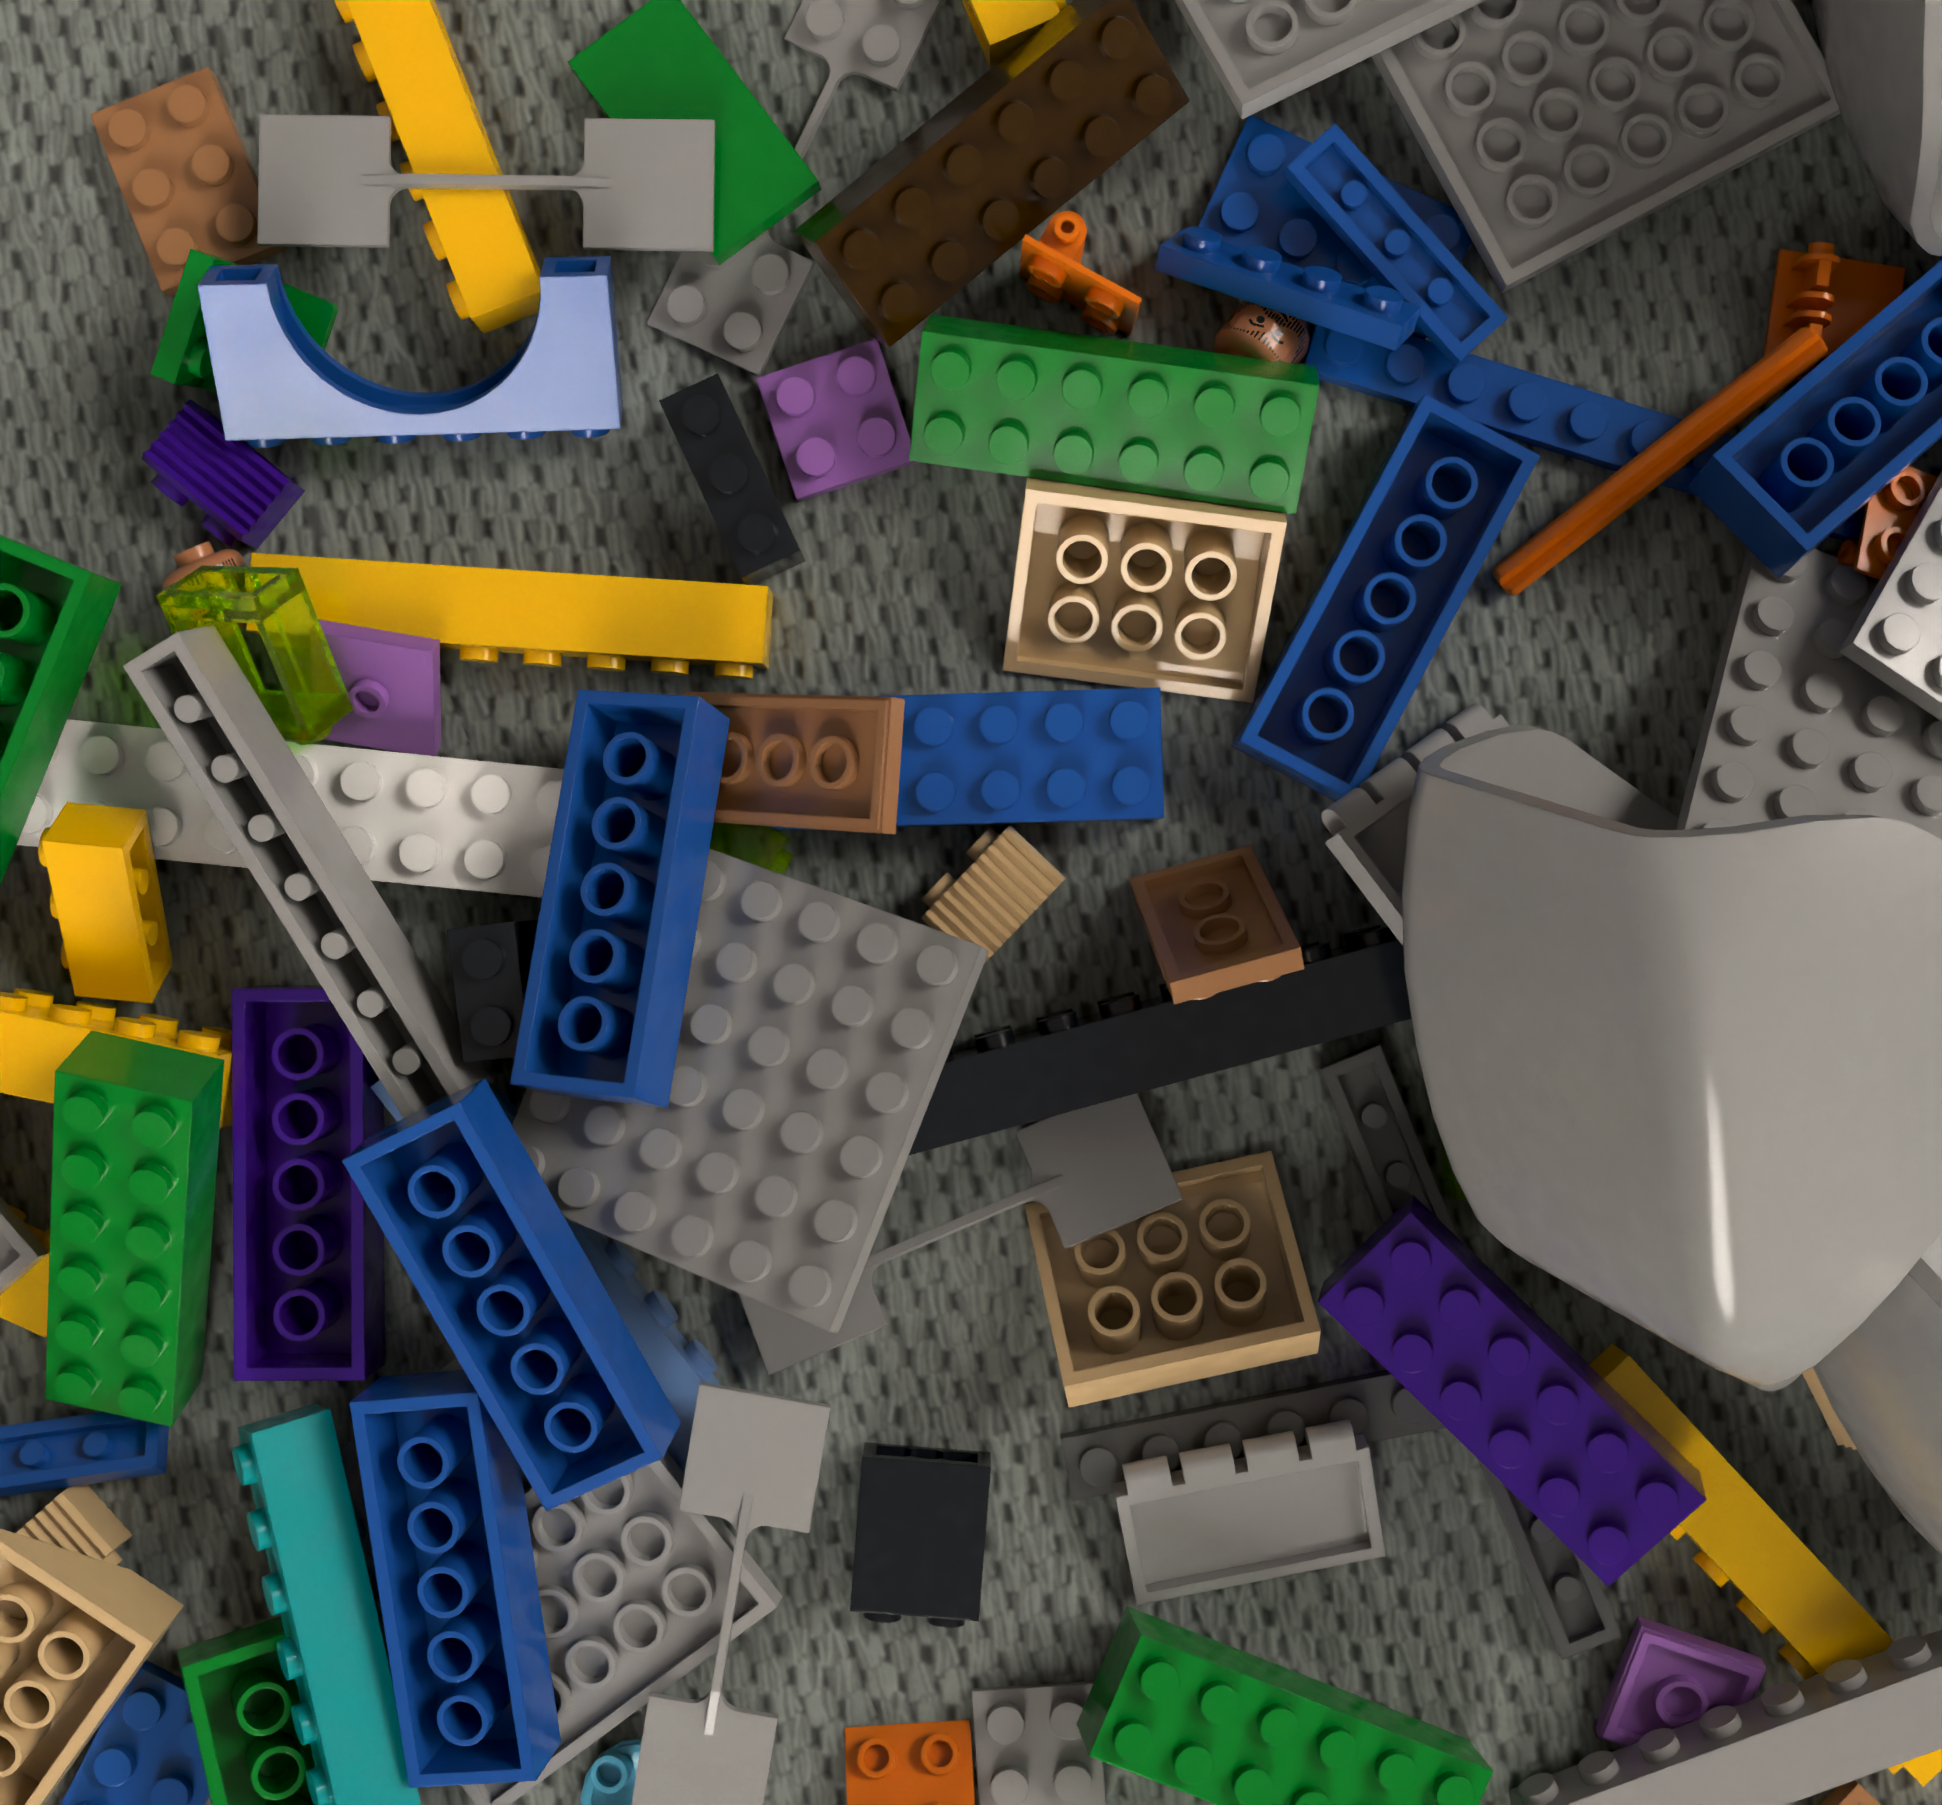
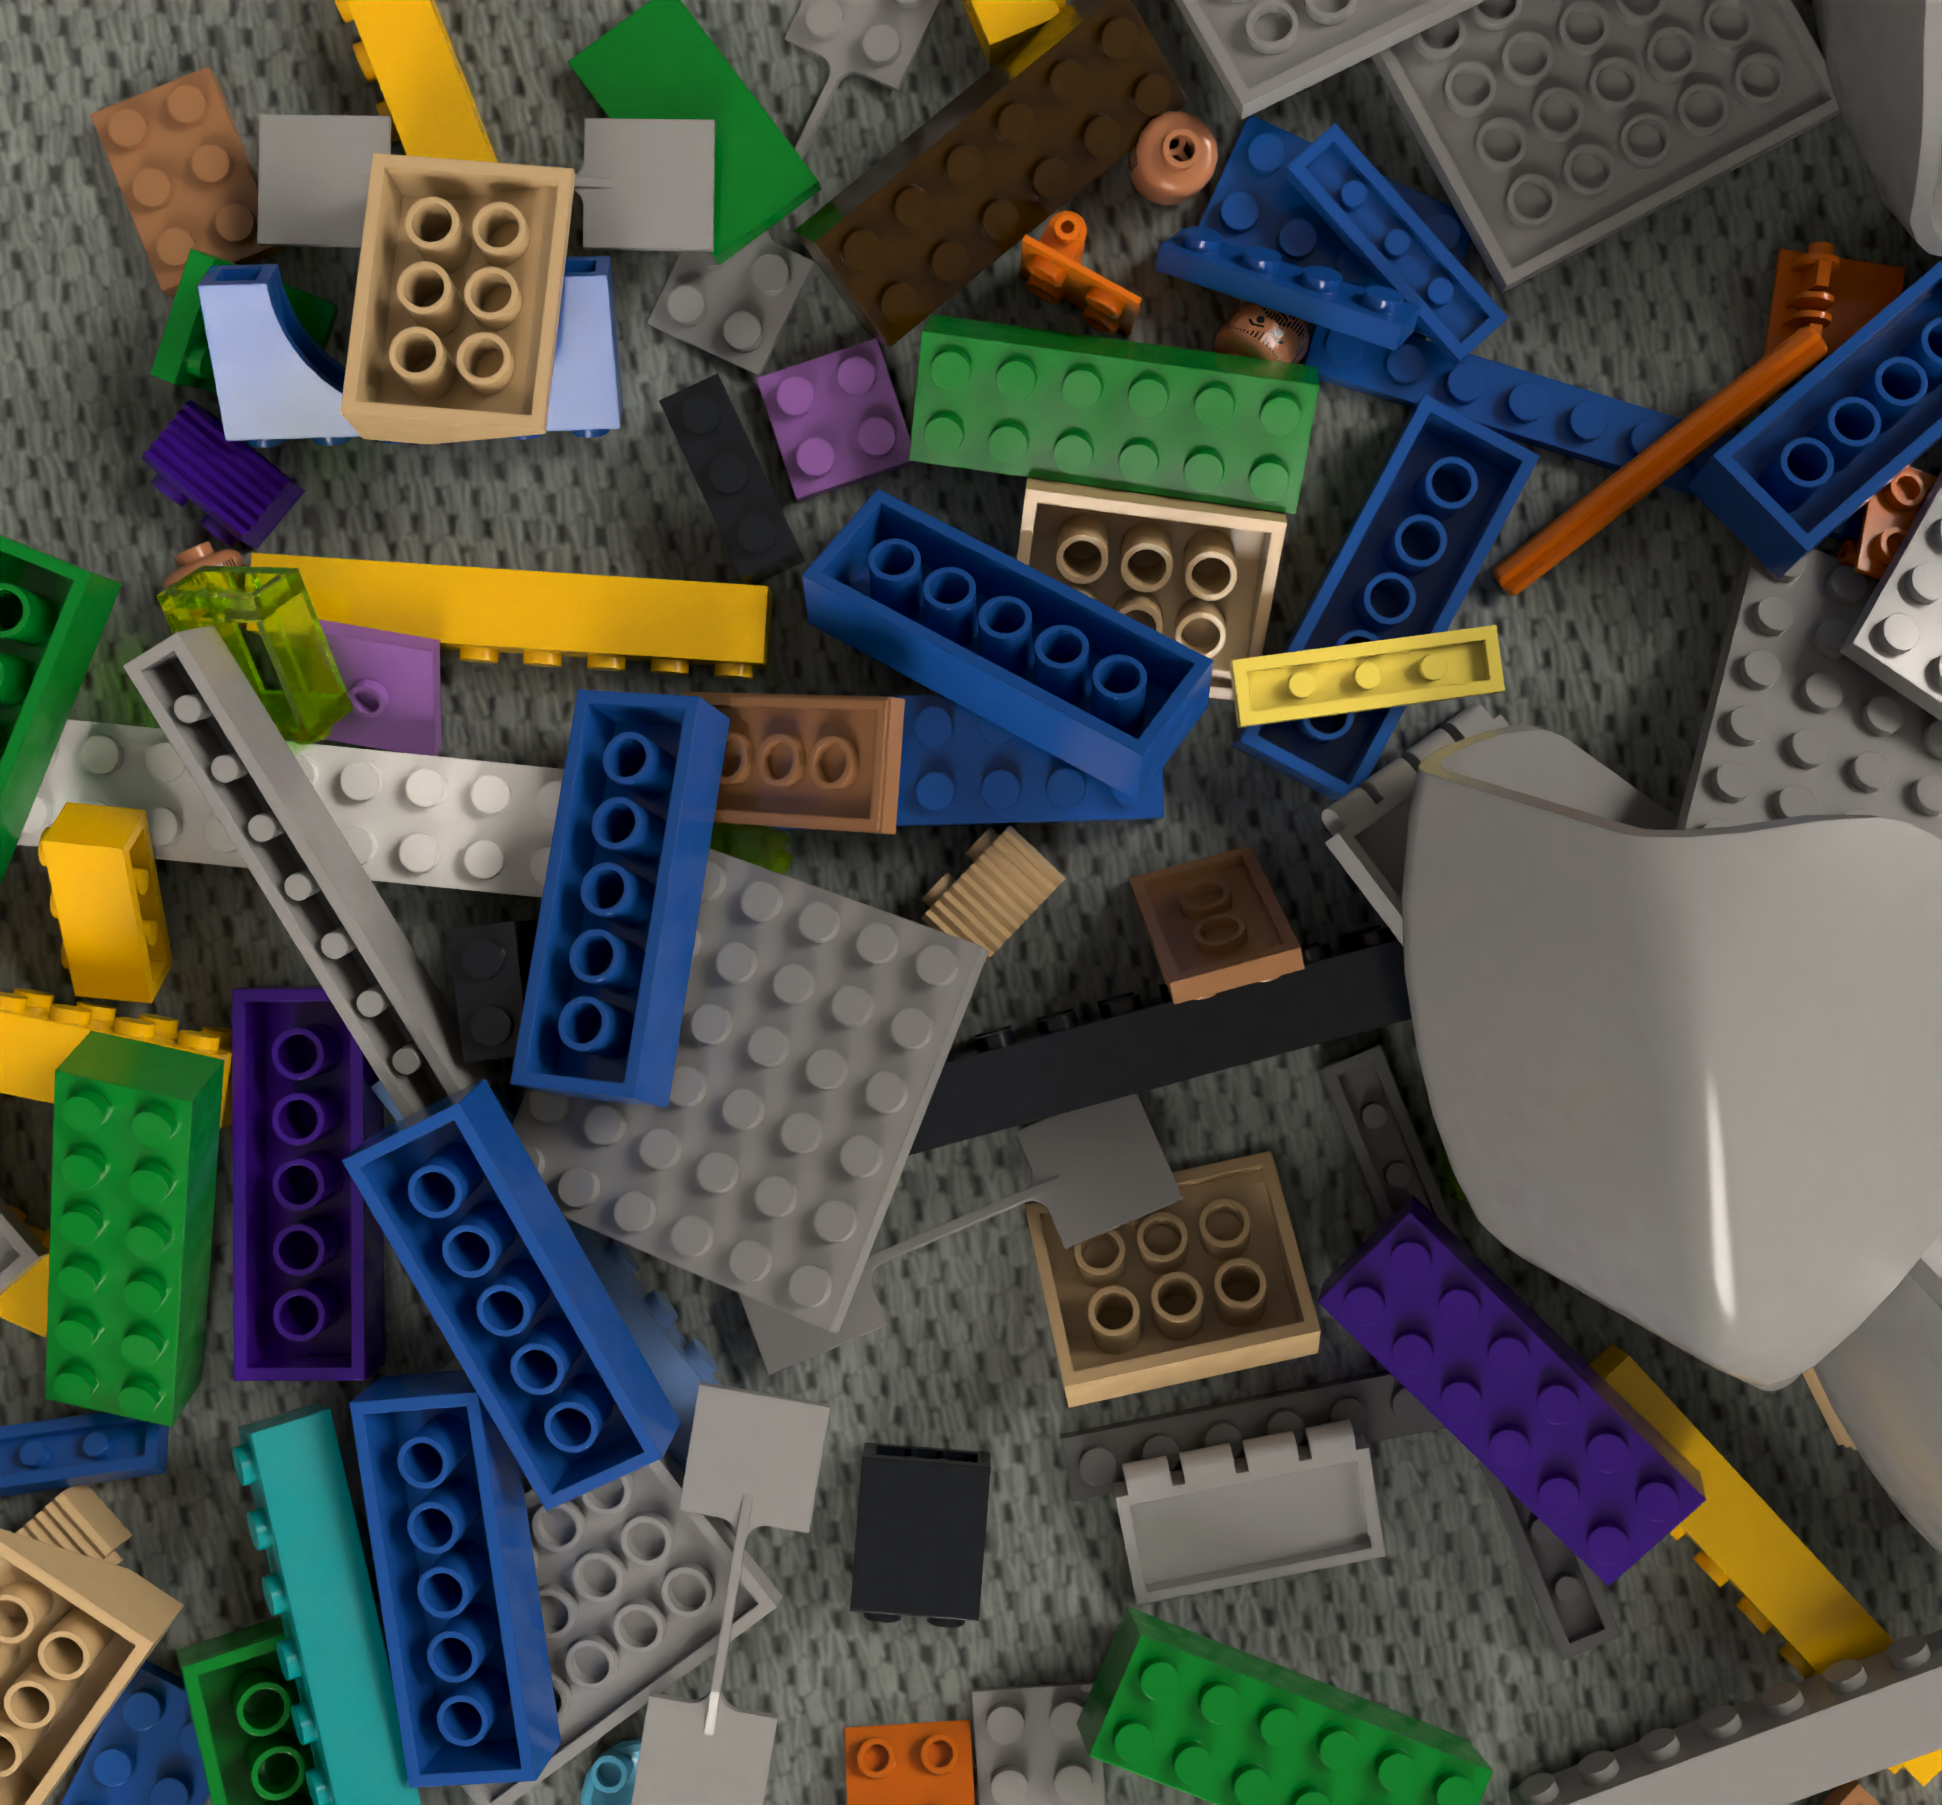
(457, 299): none -> tan slope
(1008, 642): none -> blue brick
(1153, 163): none -> nougat head
(1367, 676): none -> light yellow plate
(1672, 1681): medium lavender plate -> none

